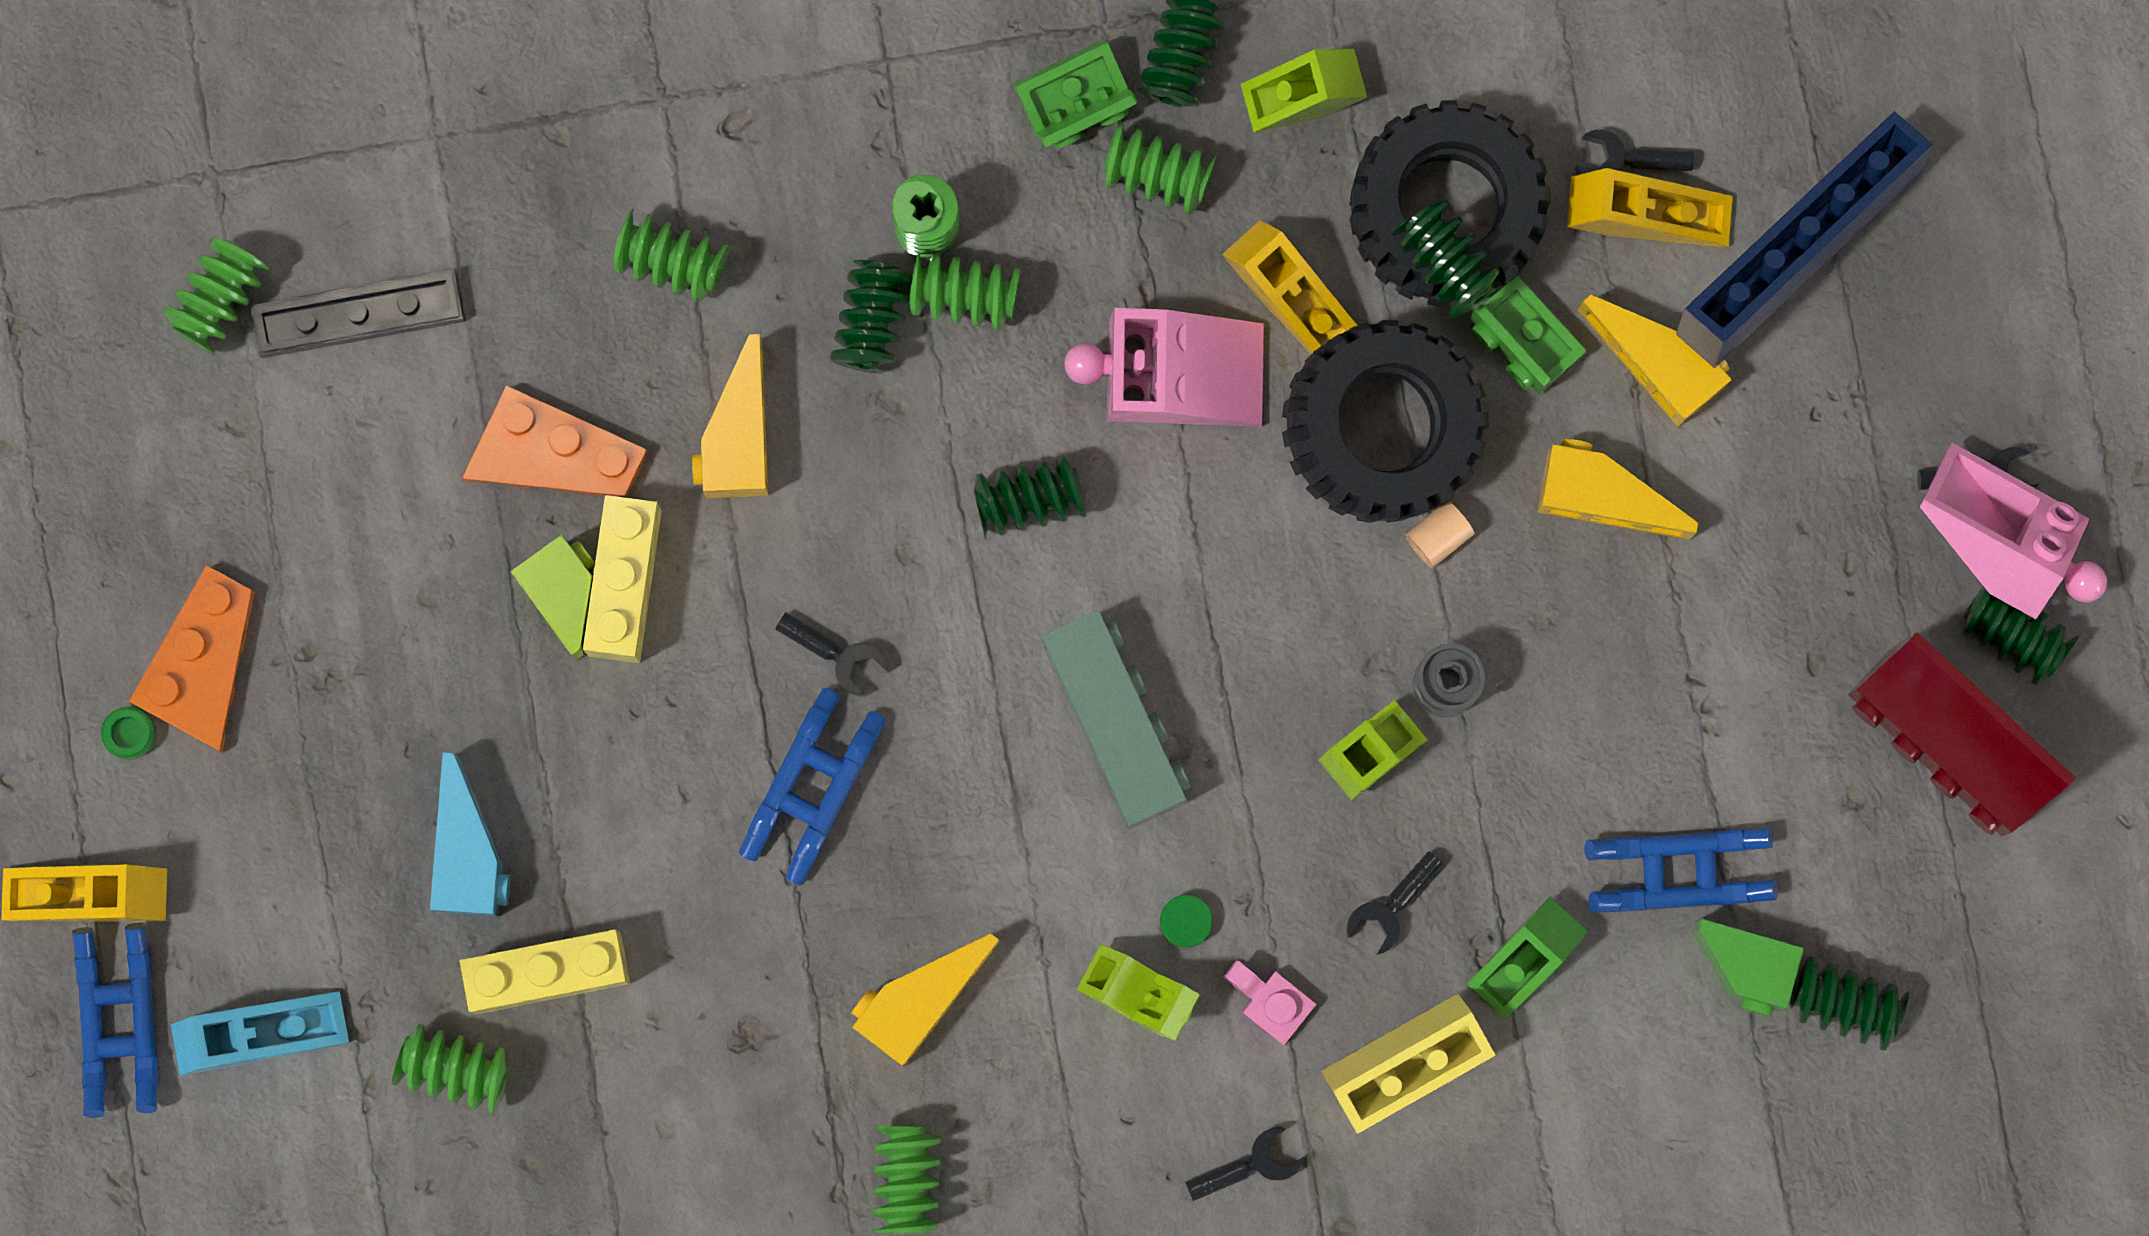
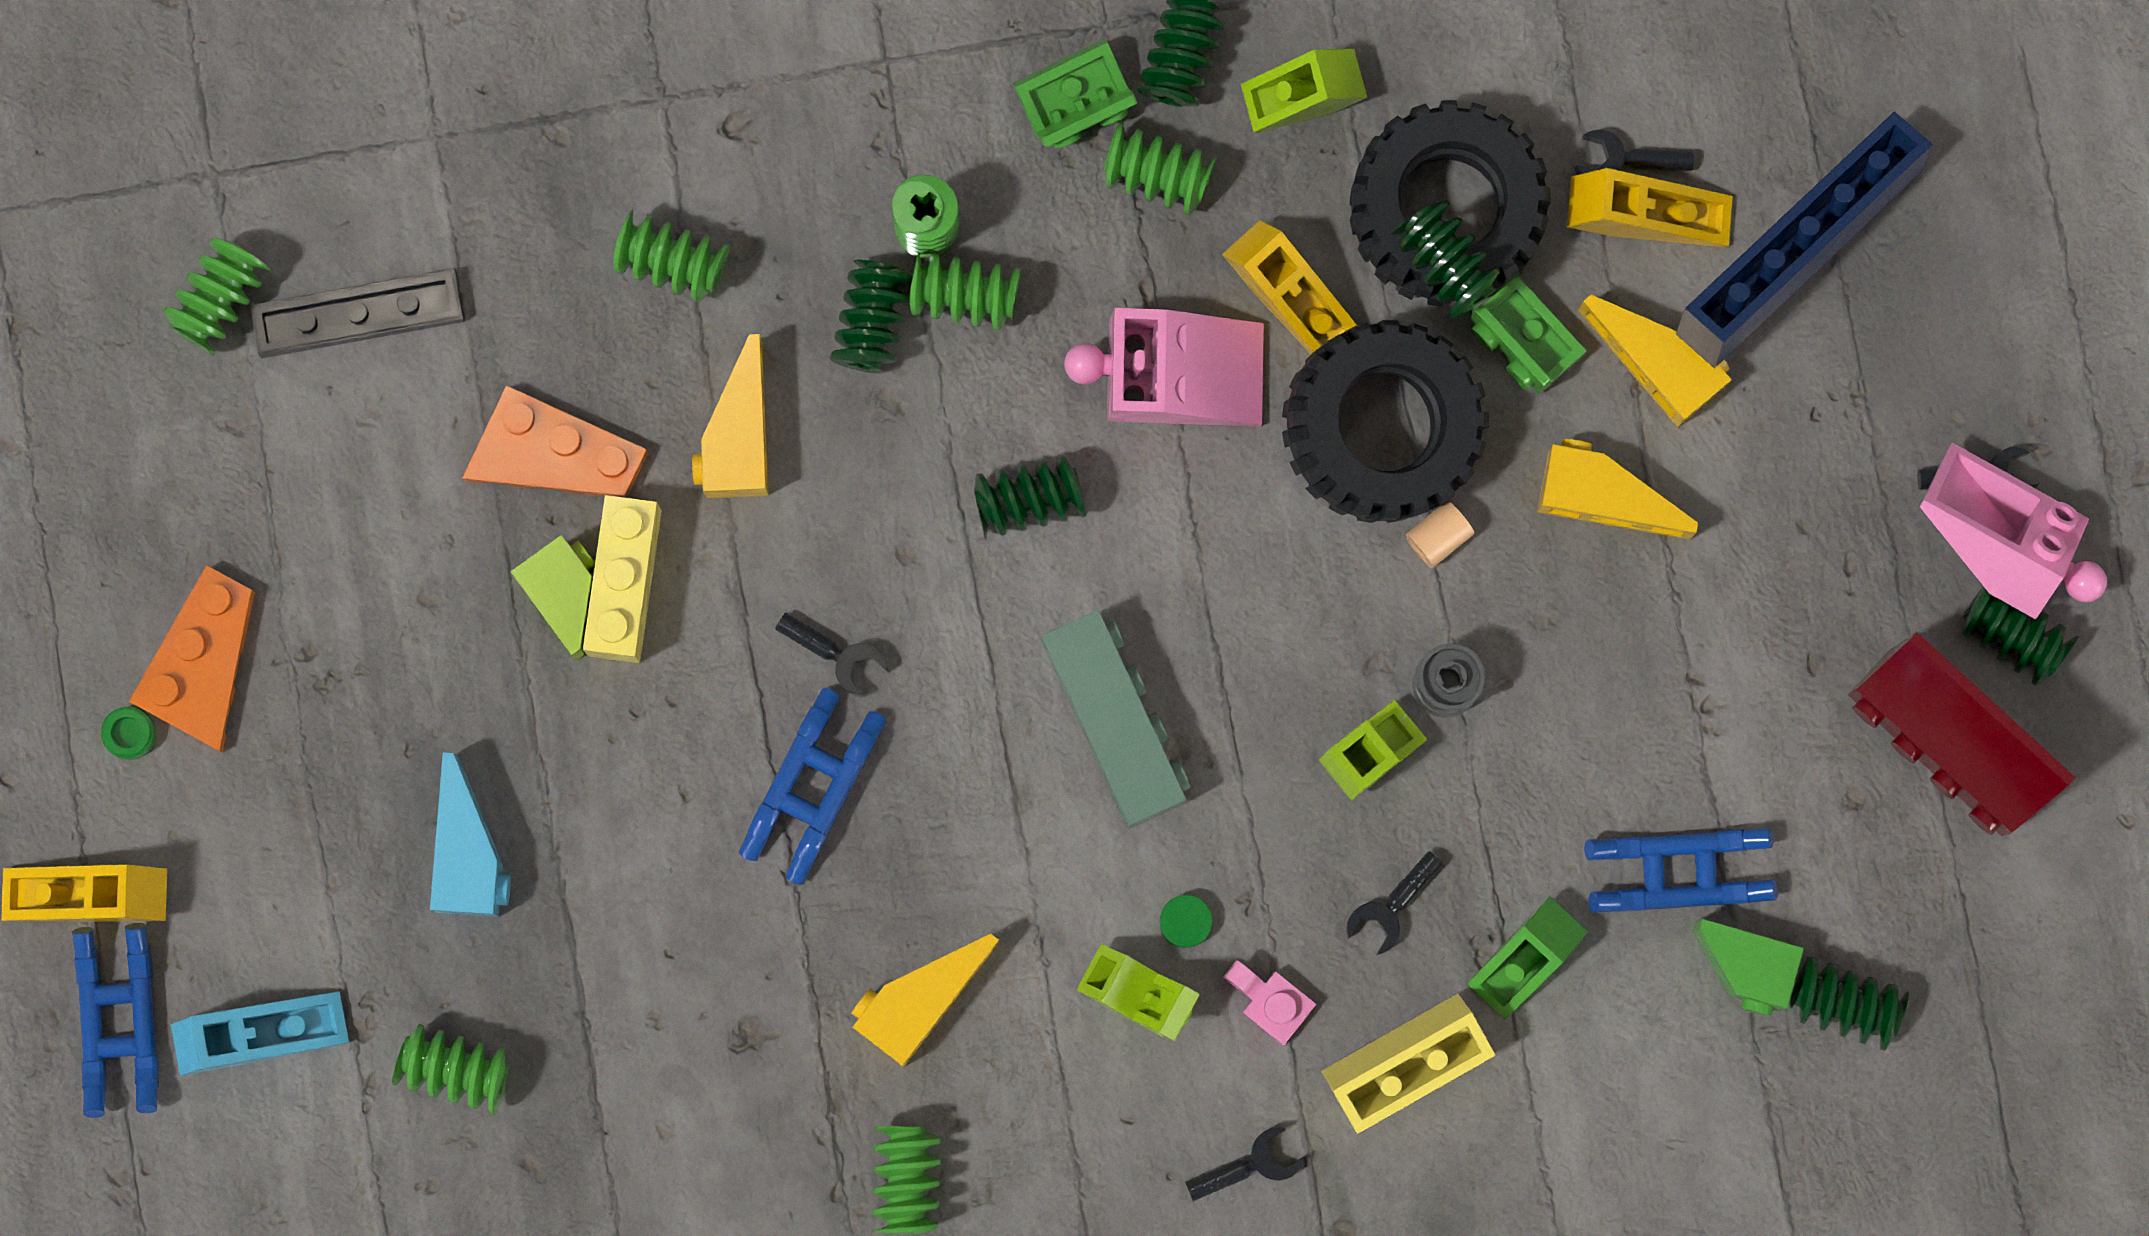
(544, 972): light yellow brick -> none

